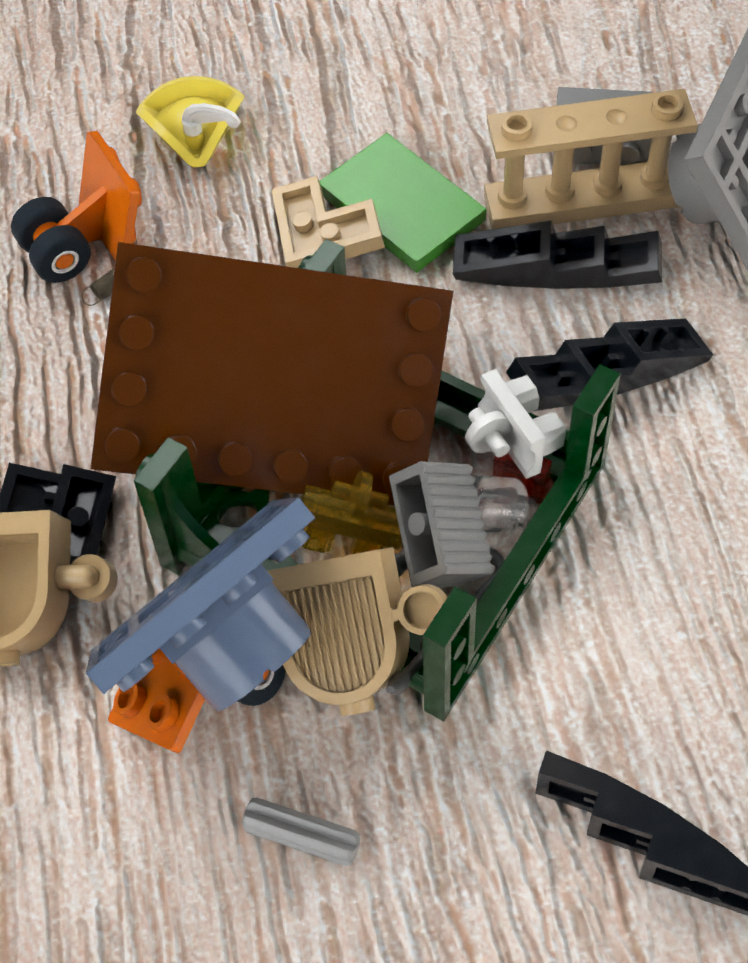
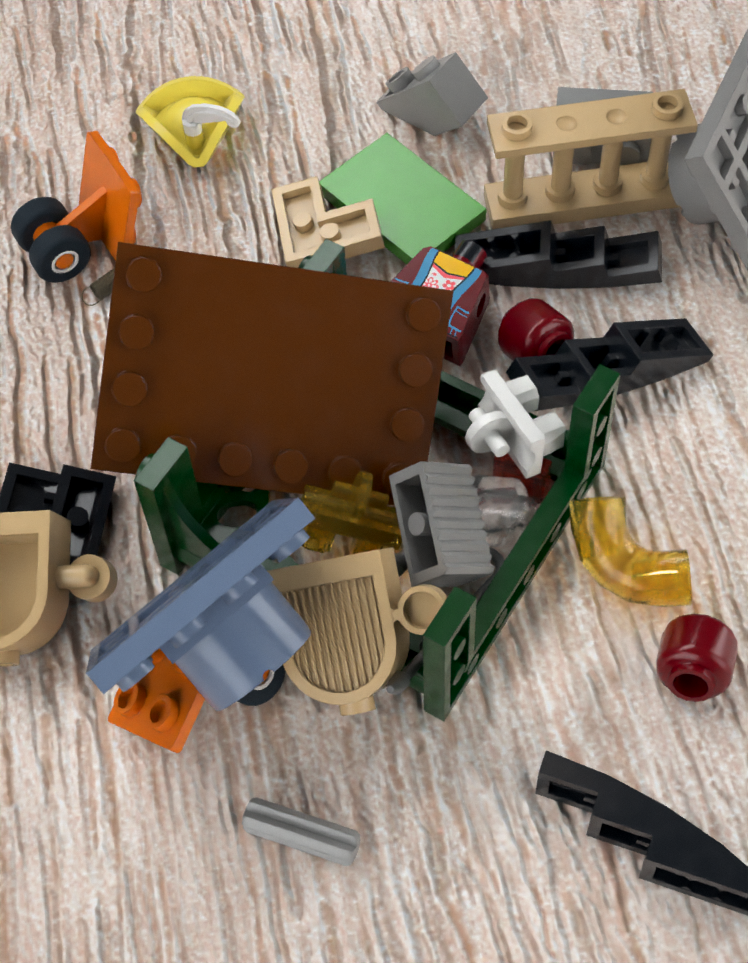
(434, 95): none -> light grey slope
(470, 287): none -> torso
(533, 329): none -> dark red head
(620, 563): none -> clear yellow cylinder
(696, 657): none -> dark red head

